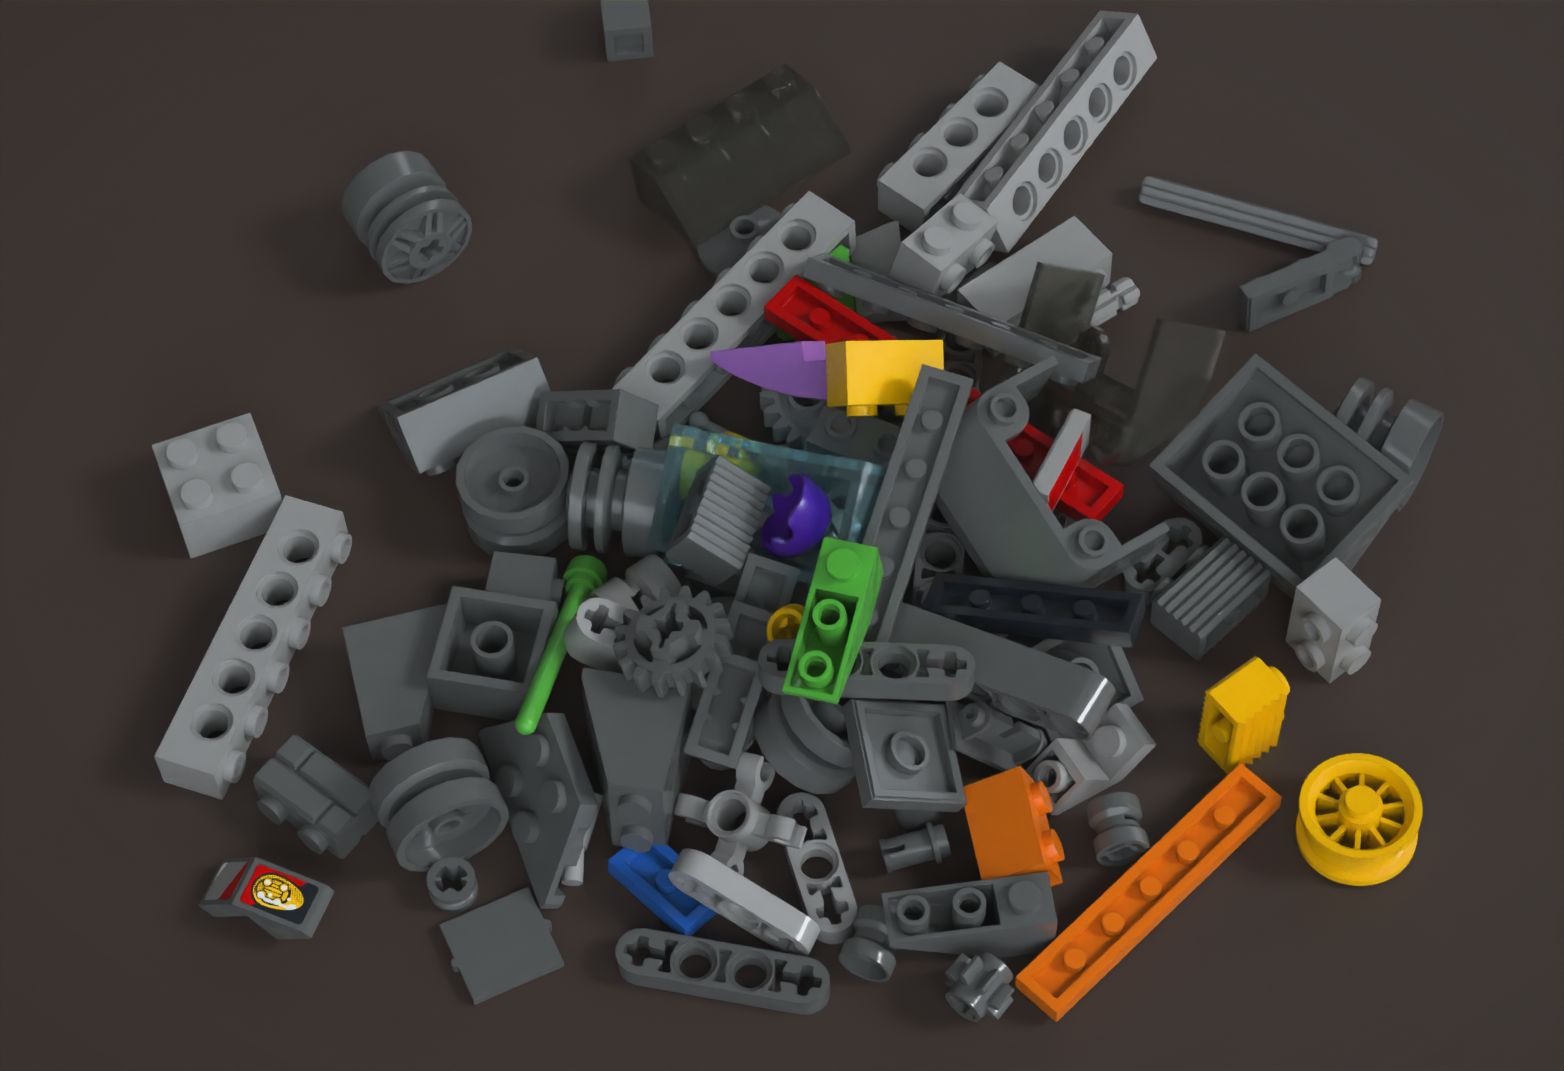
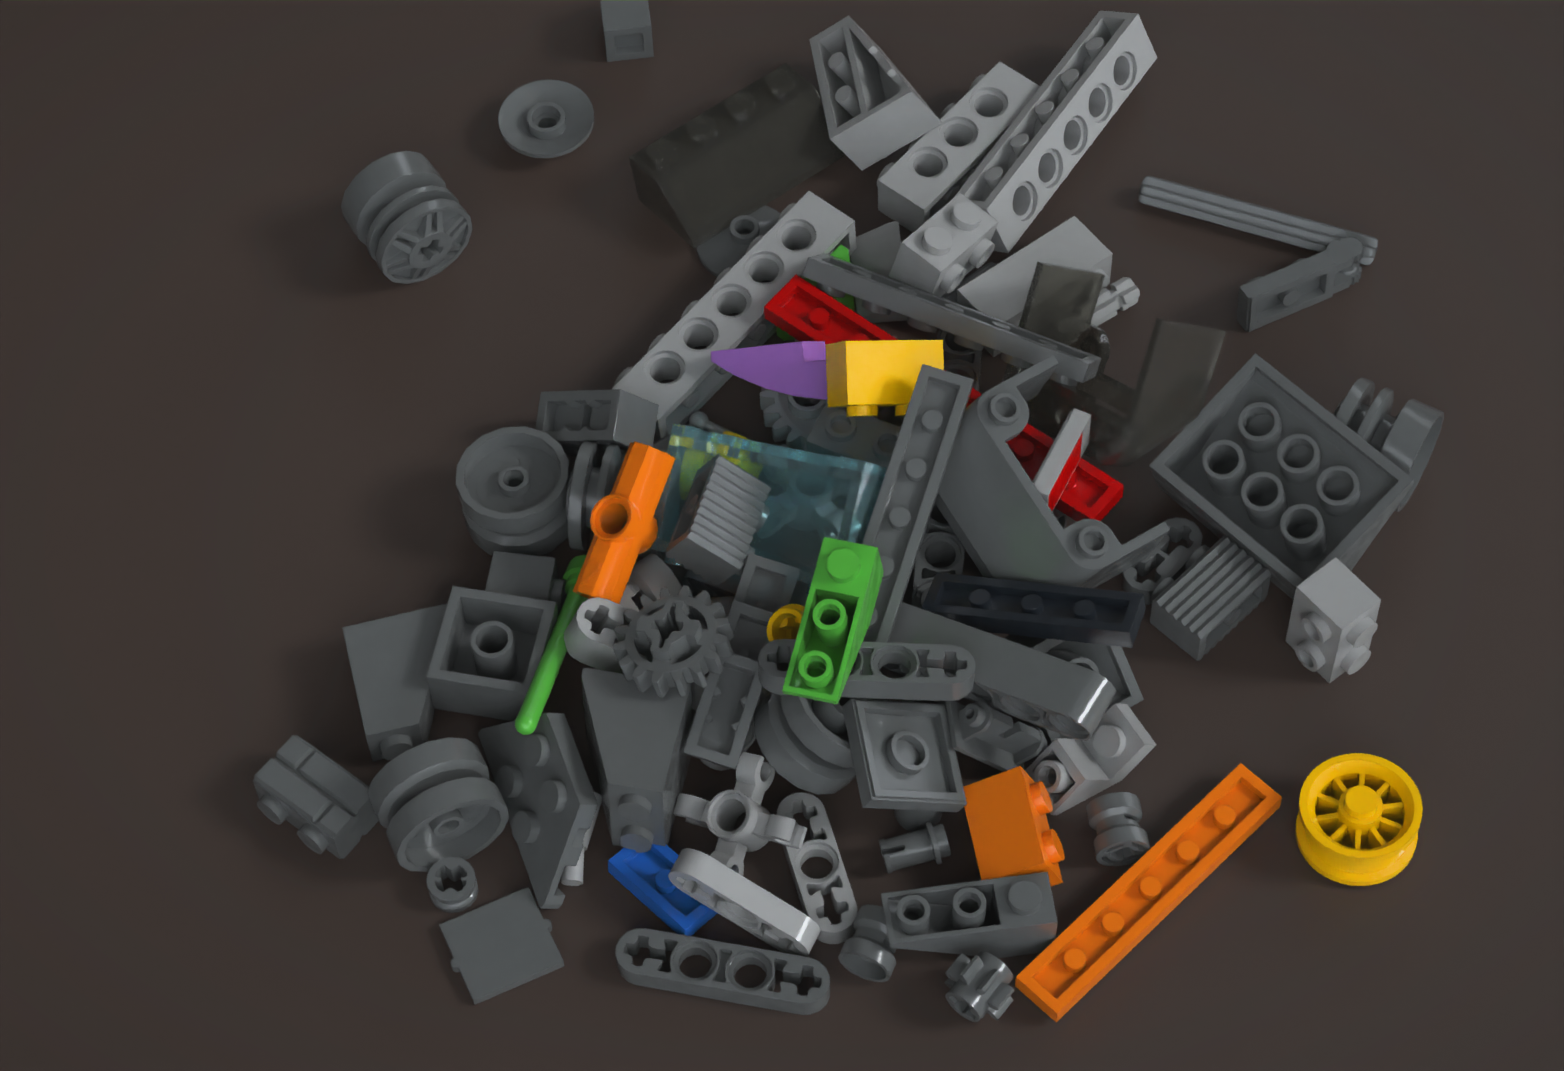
(219, 484): light grey brick -> none
(269, 895): slope -> none
(296, 532): light grey brick -> none
(453, 411): dark grey slope -> none
(541, 105): none -> dark grey dish
(631, 499): none -> orange piece
(797, 520): dark purple hair -> none
(865, 96): none -> light grey wedge
(1243, 714): yellow brick -> none

